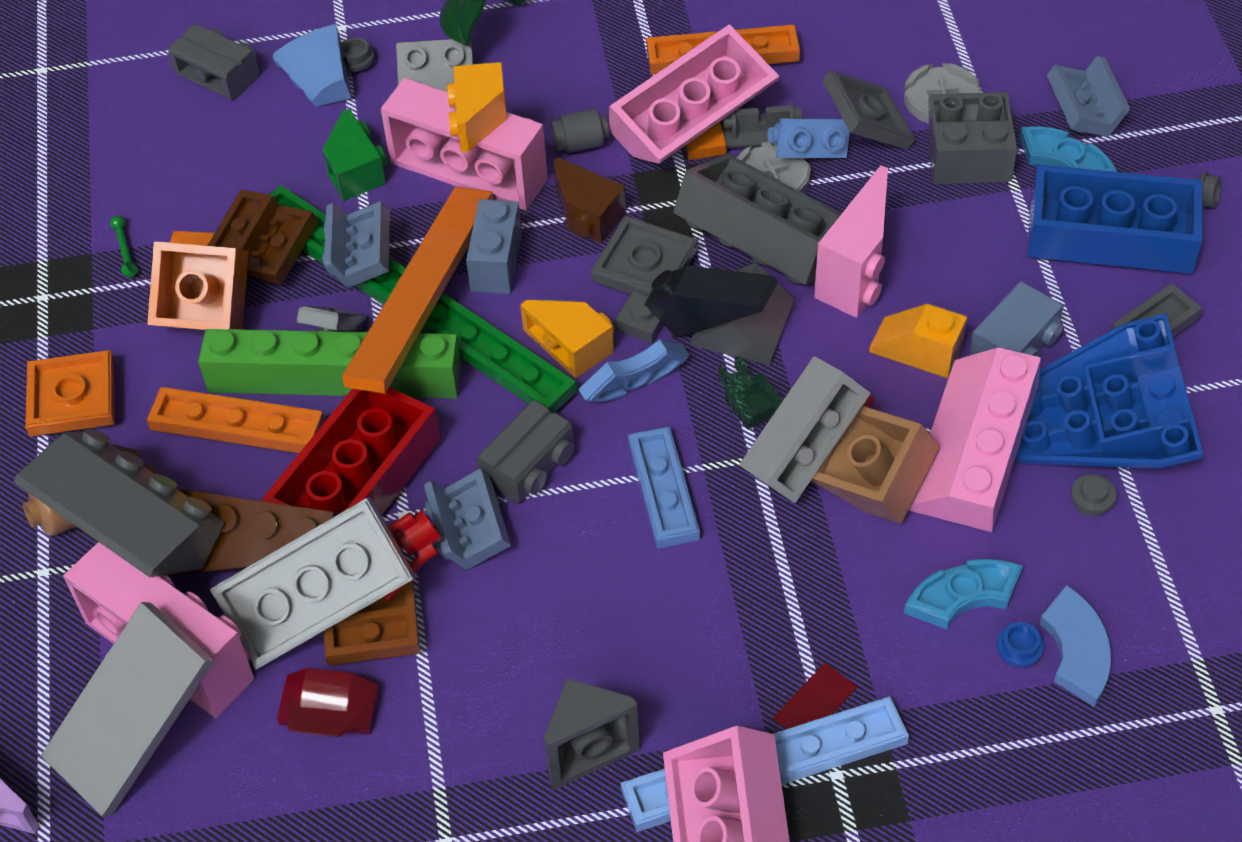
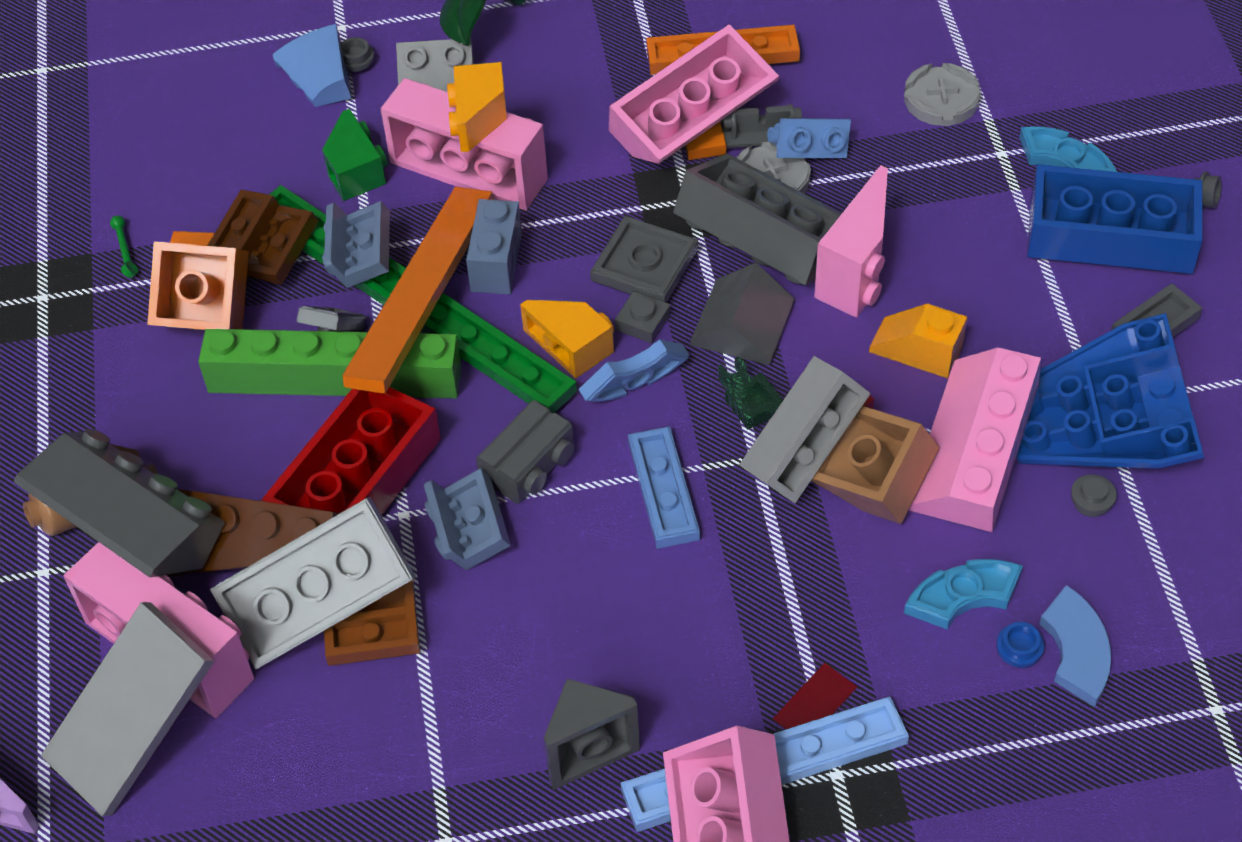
(70, 393): orange plate -> none
(214, 61): dark grey brick -> none
(233, 420): orange plate -> none
(328, 703): dark red slope -> none
(415, 535): red plant -> none
(579, 131): dark grey brick -> none
(588, 200): reddish brown slope -> none
(706, 297): black slope -> none
(868, 110): dark grey plate -> none
(971, 138): dark grey slope -> none
(1020, 323): sand blue brick -> none
(1089, 97): sand blue bracket -> none

